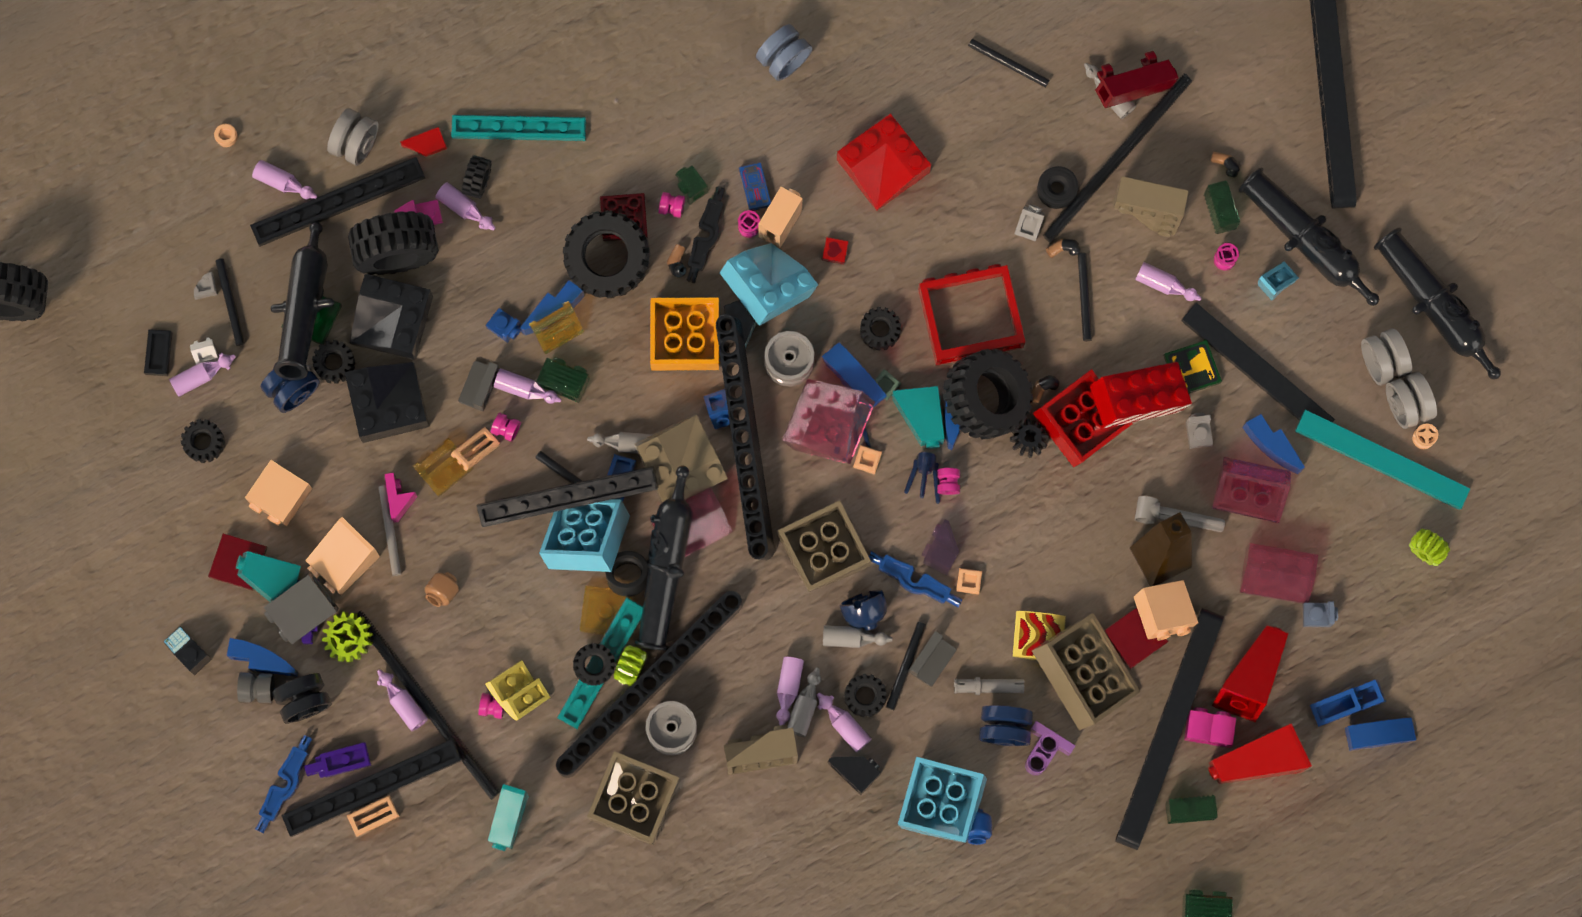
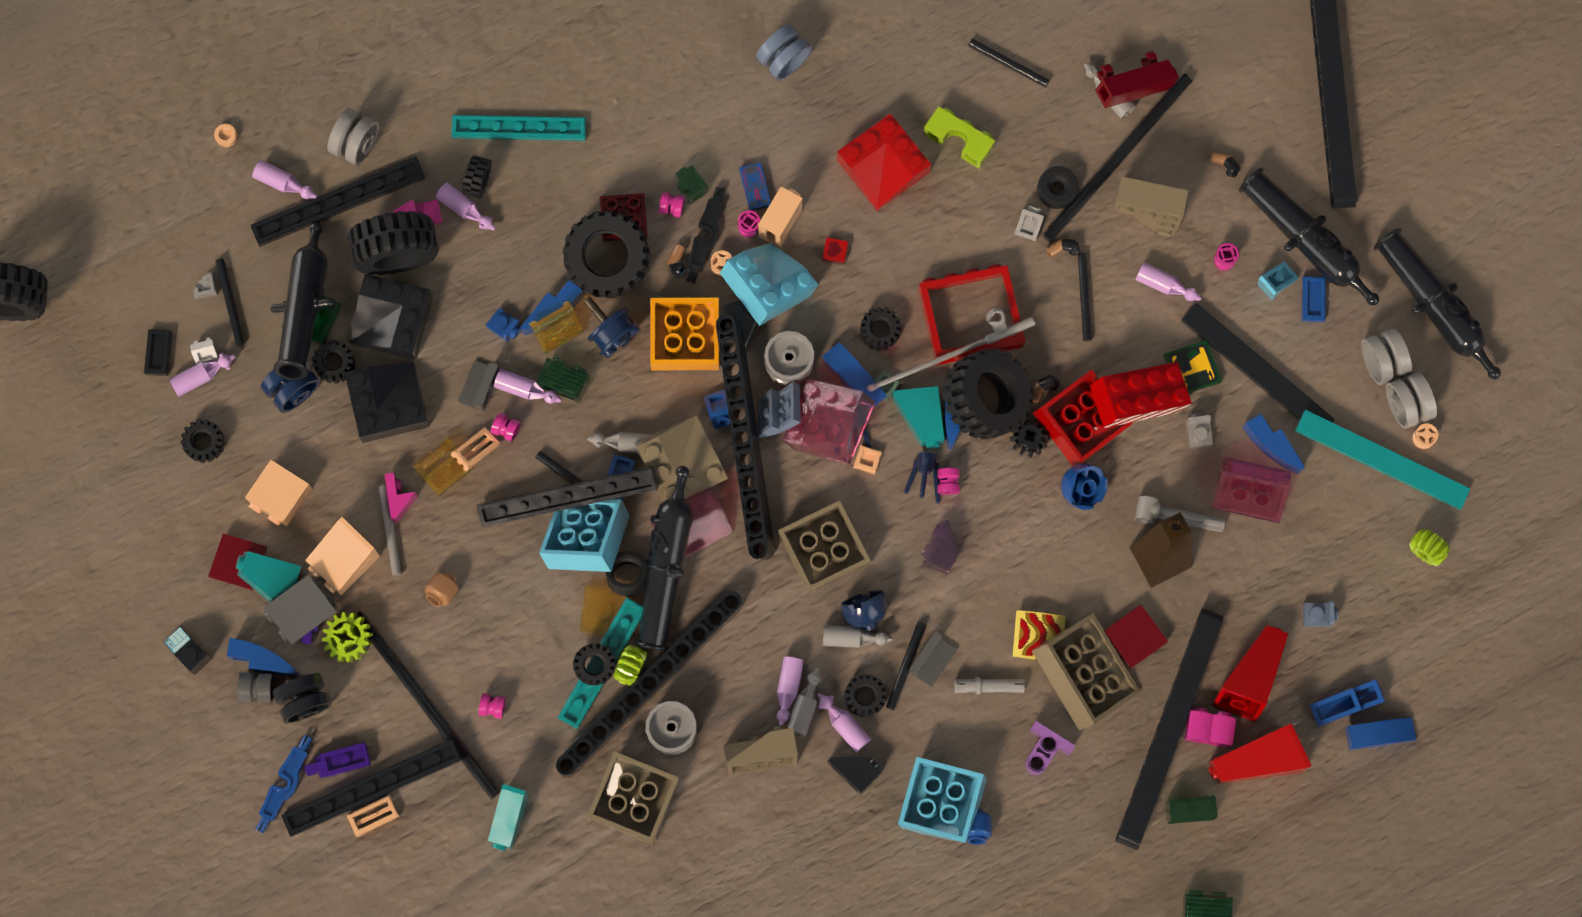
(402, 702): lavender wheel -> none
(426, 143): red tile -> none
(517, 691): light yellow slope -> none
(612, 331): none -> dark blue wheel
(719, 259): none -> light nougat wheel
(779, 410): none -> sand blue slope
(926, 585): blue piece -> none
(945, 124): none -> lime arch
(969, 581): light nougat tile -> none
(1000, 331): none -> light grey piece
(1006, 725): dark blue wheel -> none
(1083, 486): none -> blue cylinder
(1166, 610): light nougat piece -> none
(1221, 207): clear green brick -> none
(1278, 573): clear pink slope -> none
(1313, 299): none -> blue tile

